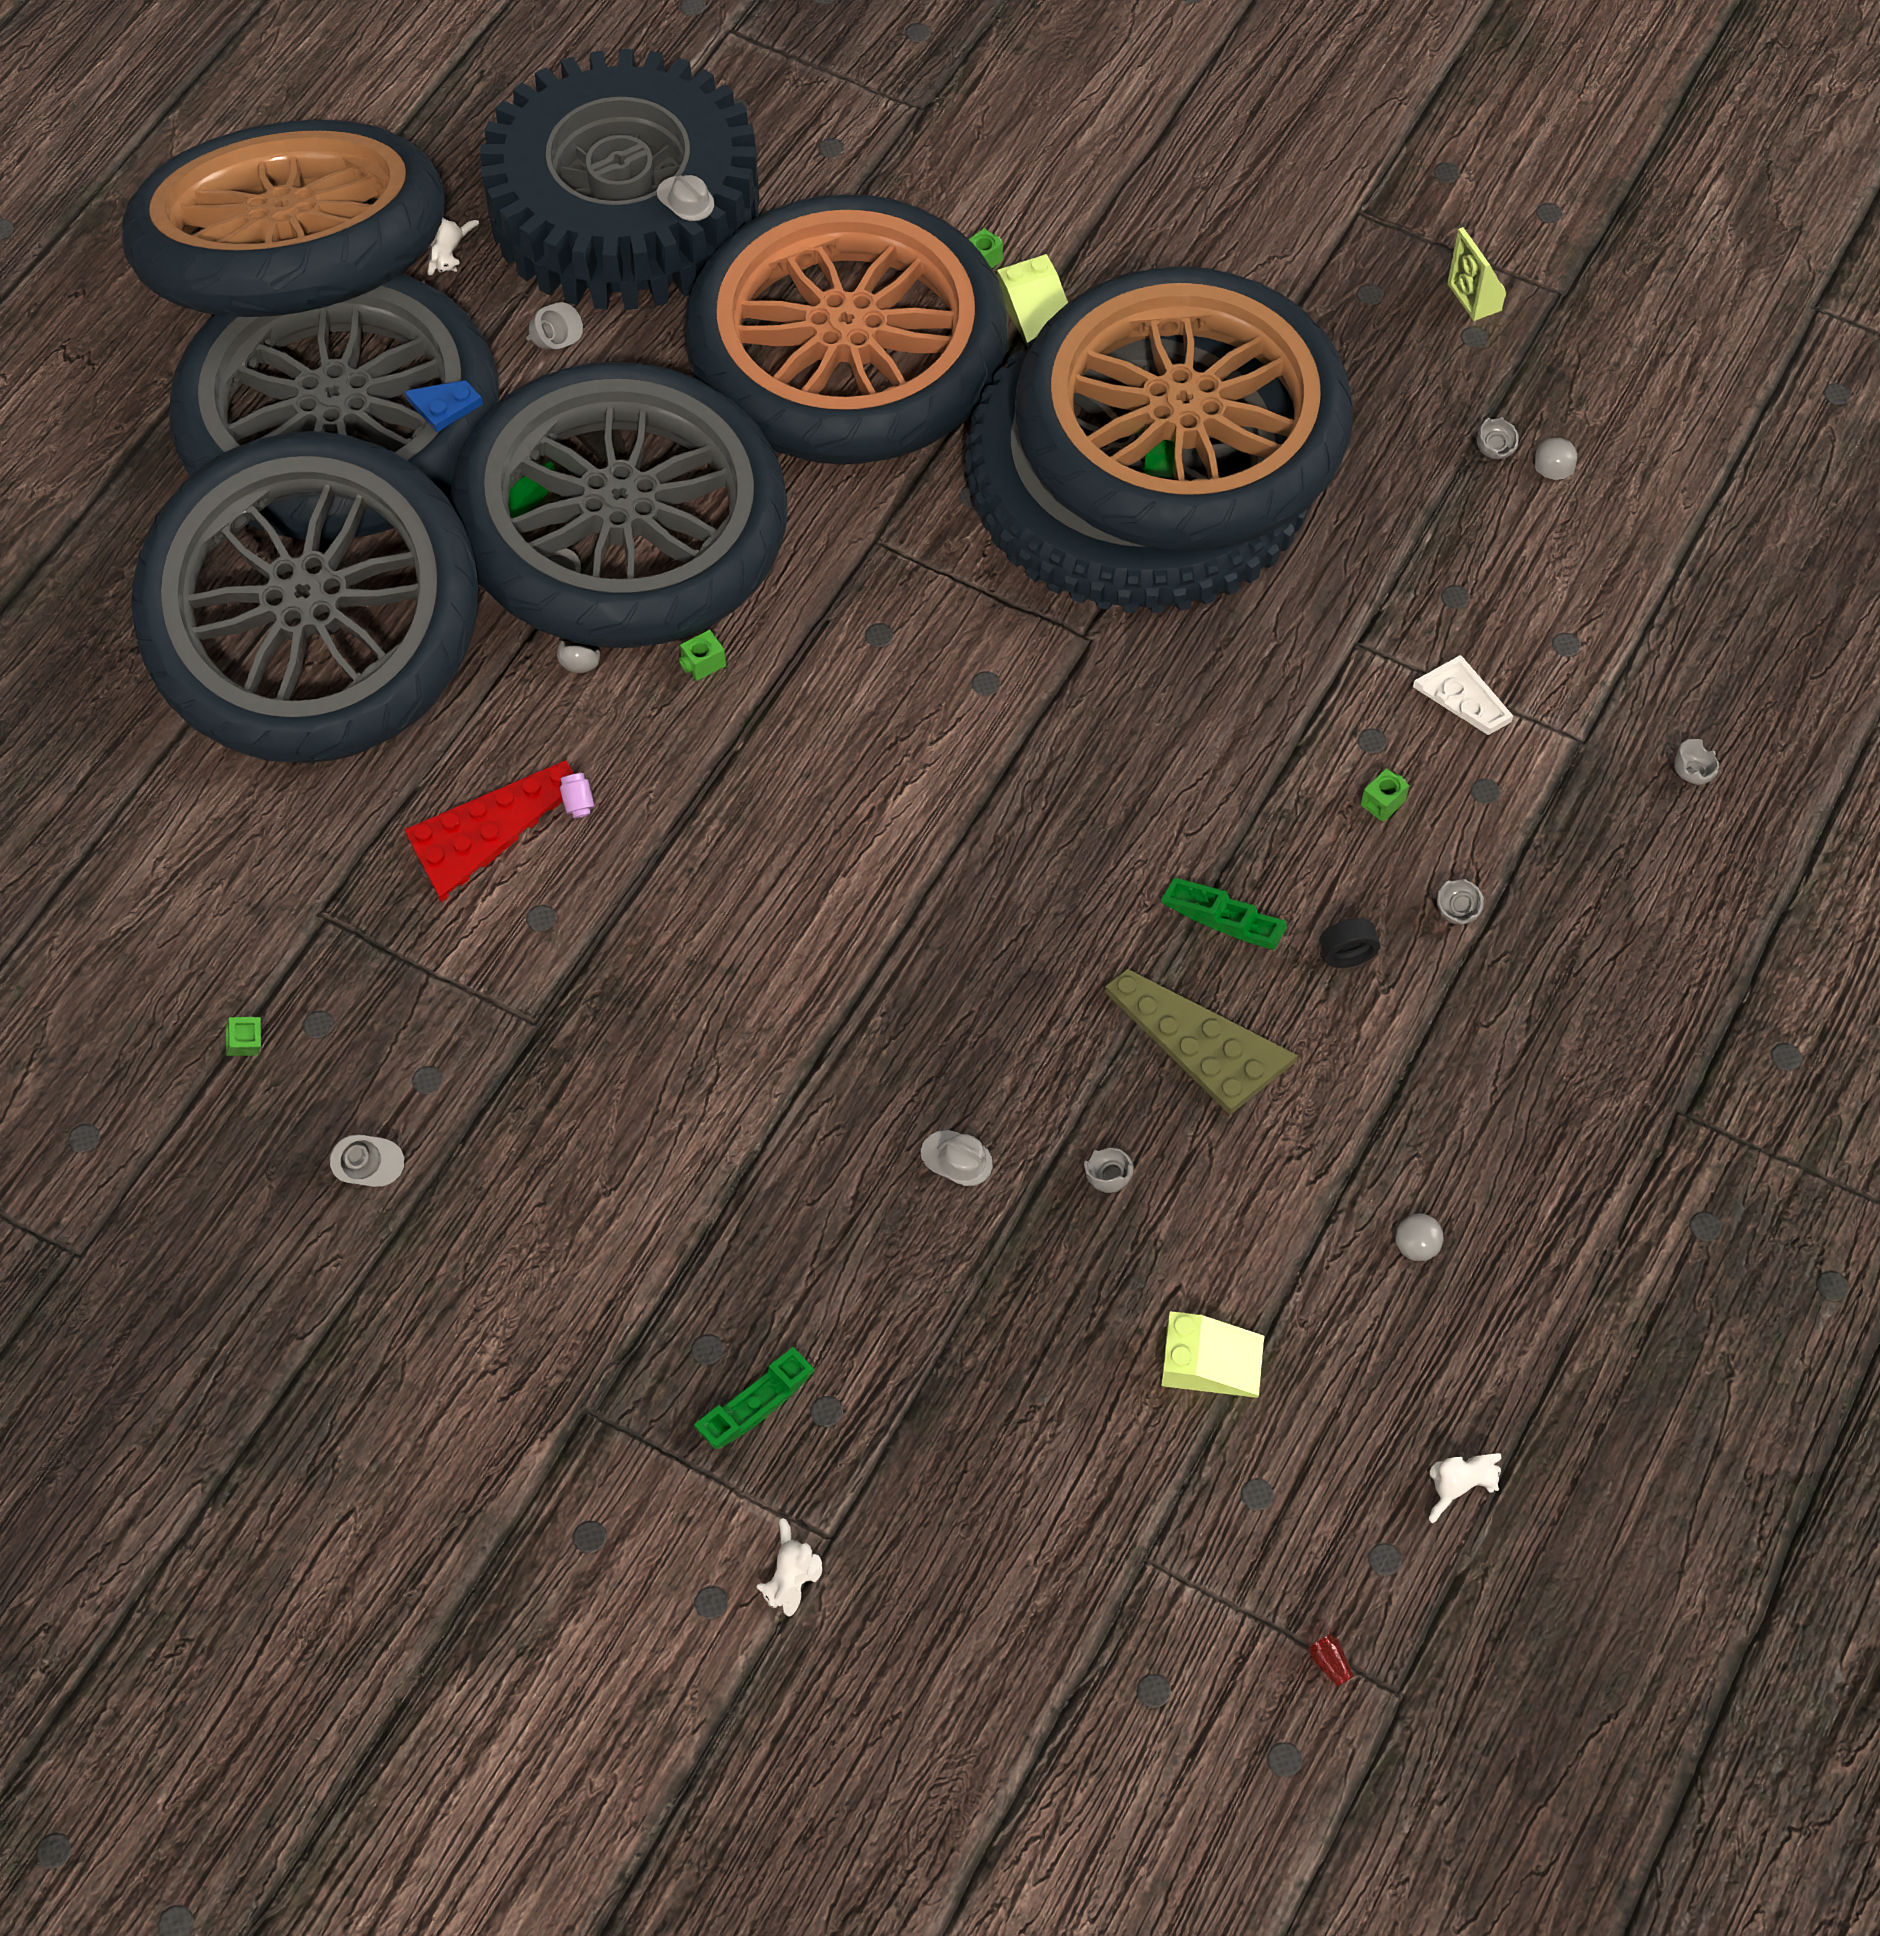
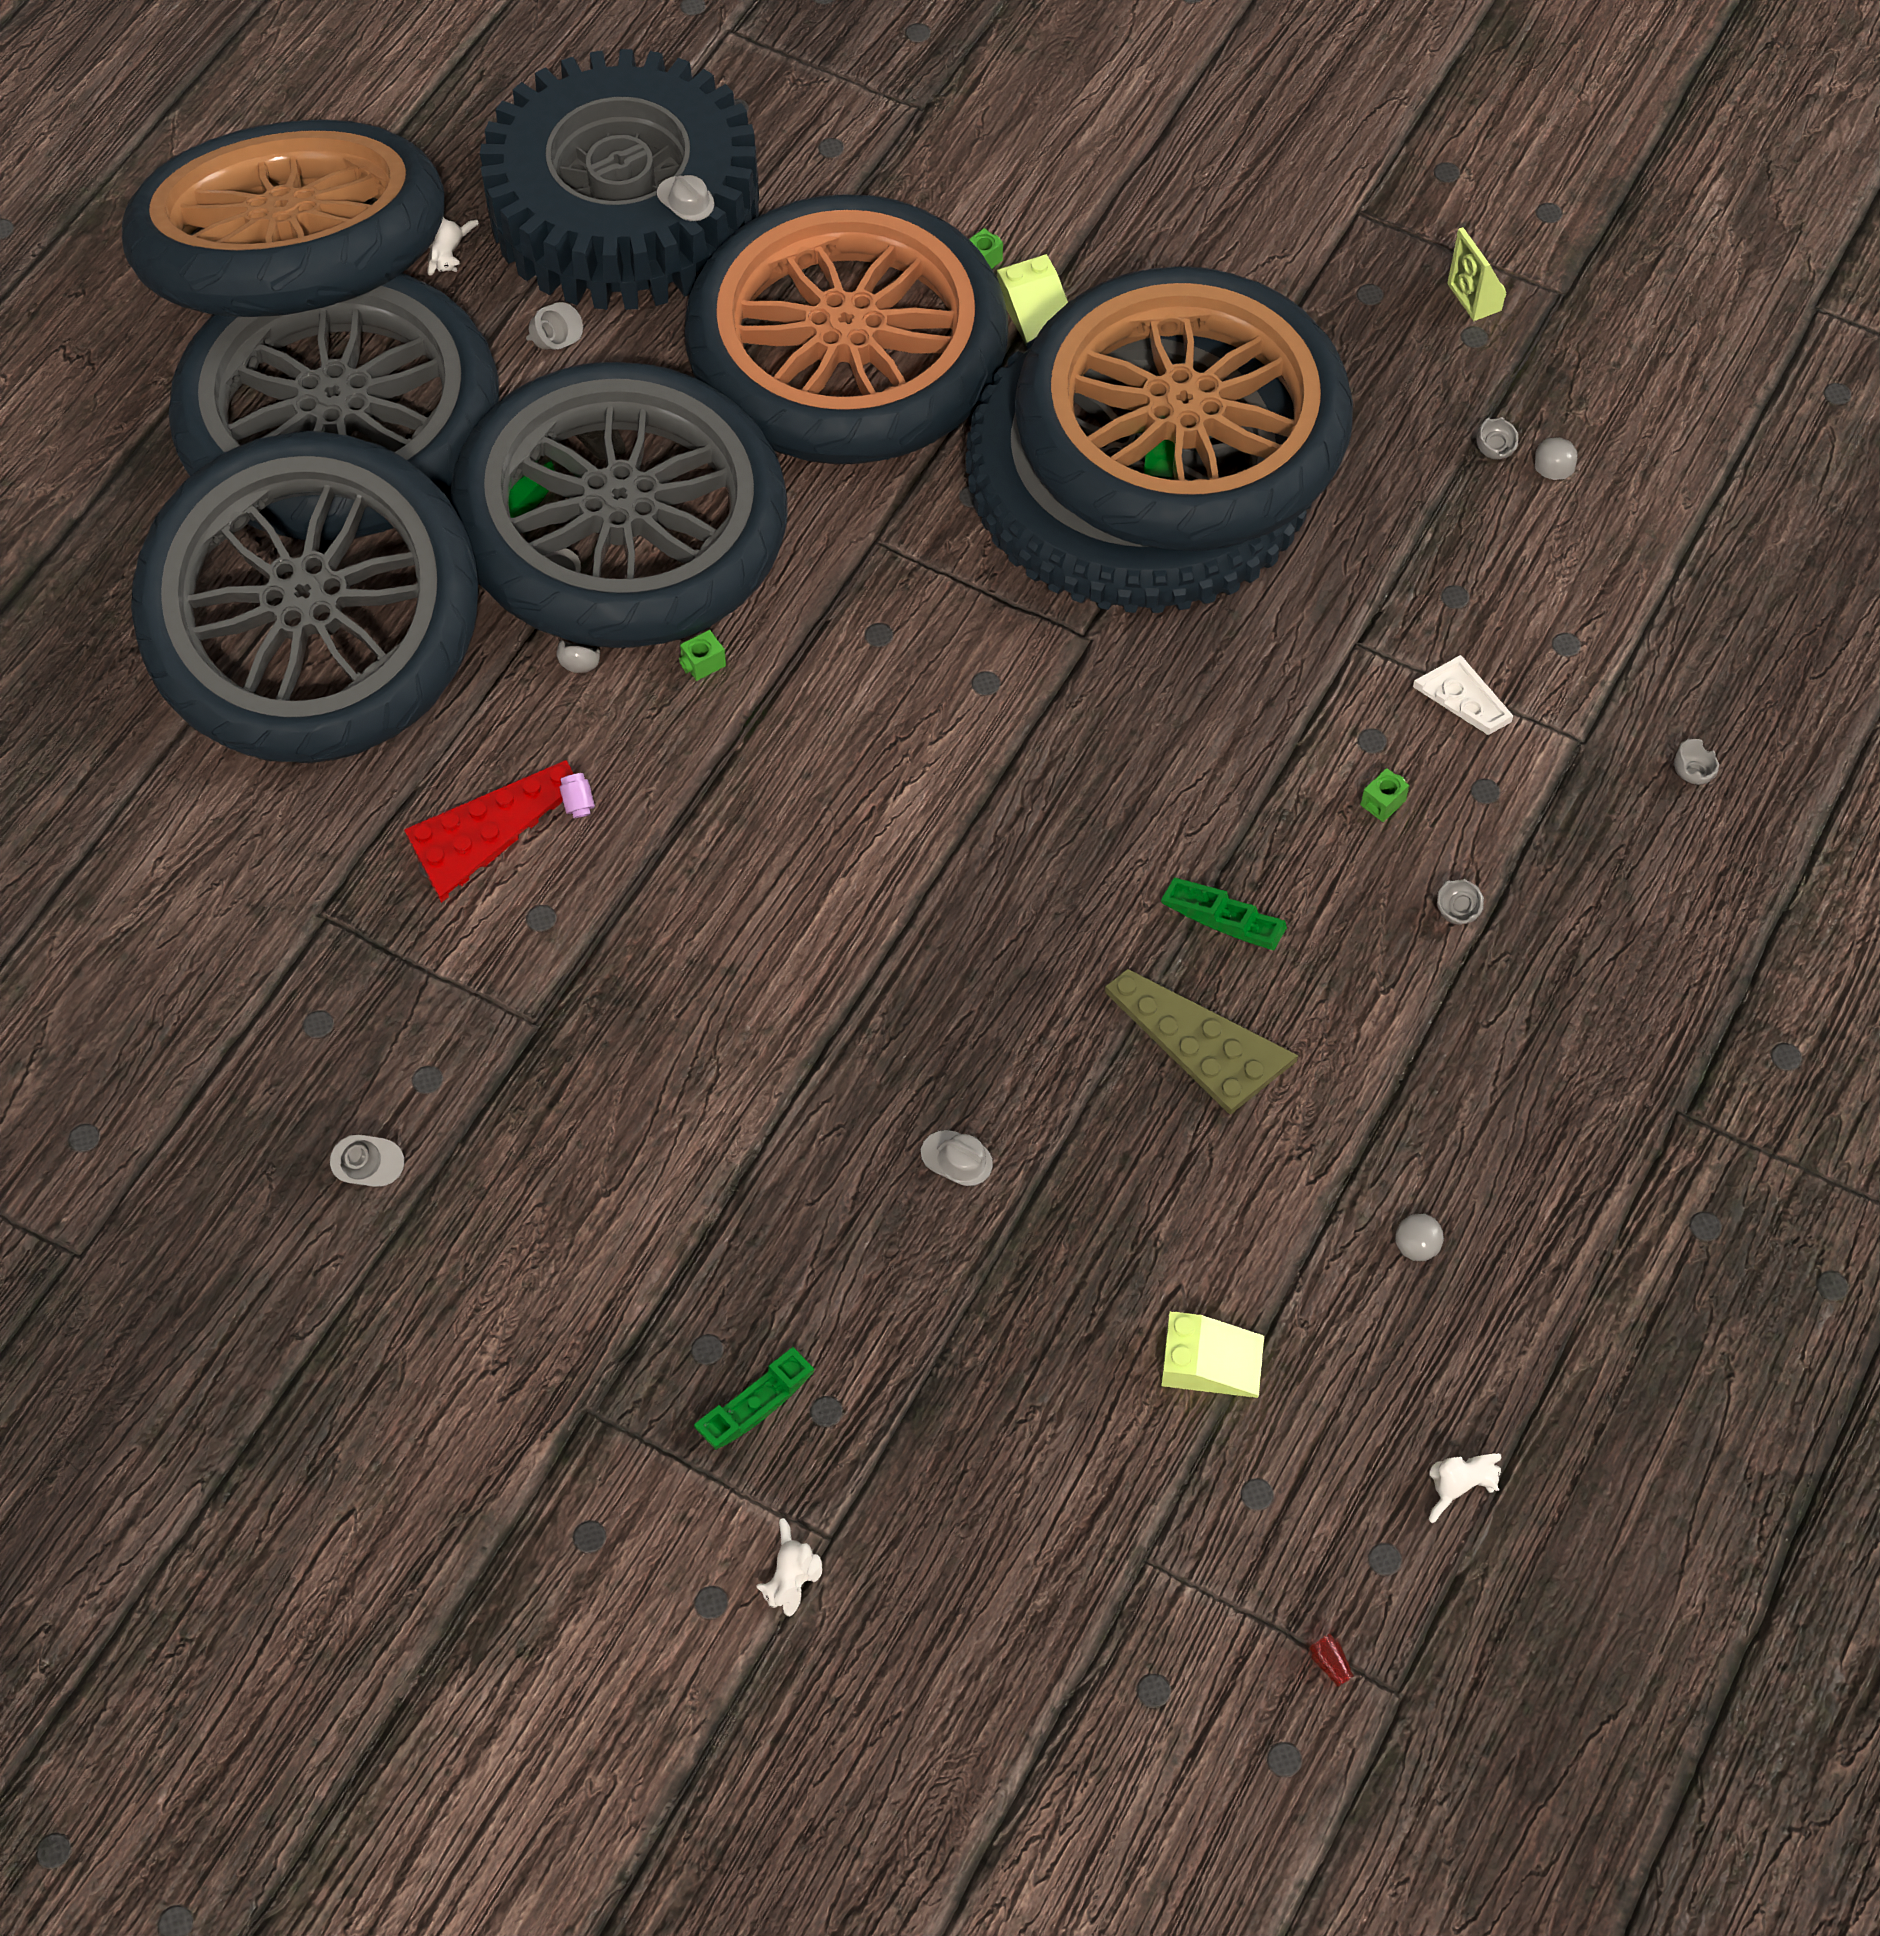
(243, 1036): bright green brick -> none
(444, 403): blue wing -> none
(1109, 1170): light grey hair -> none
(1349, 943): black tyre -> none

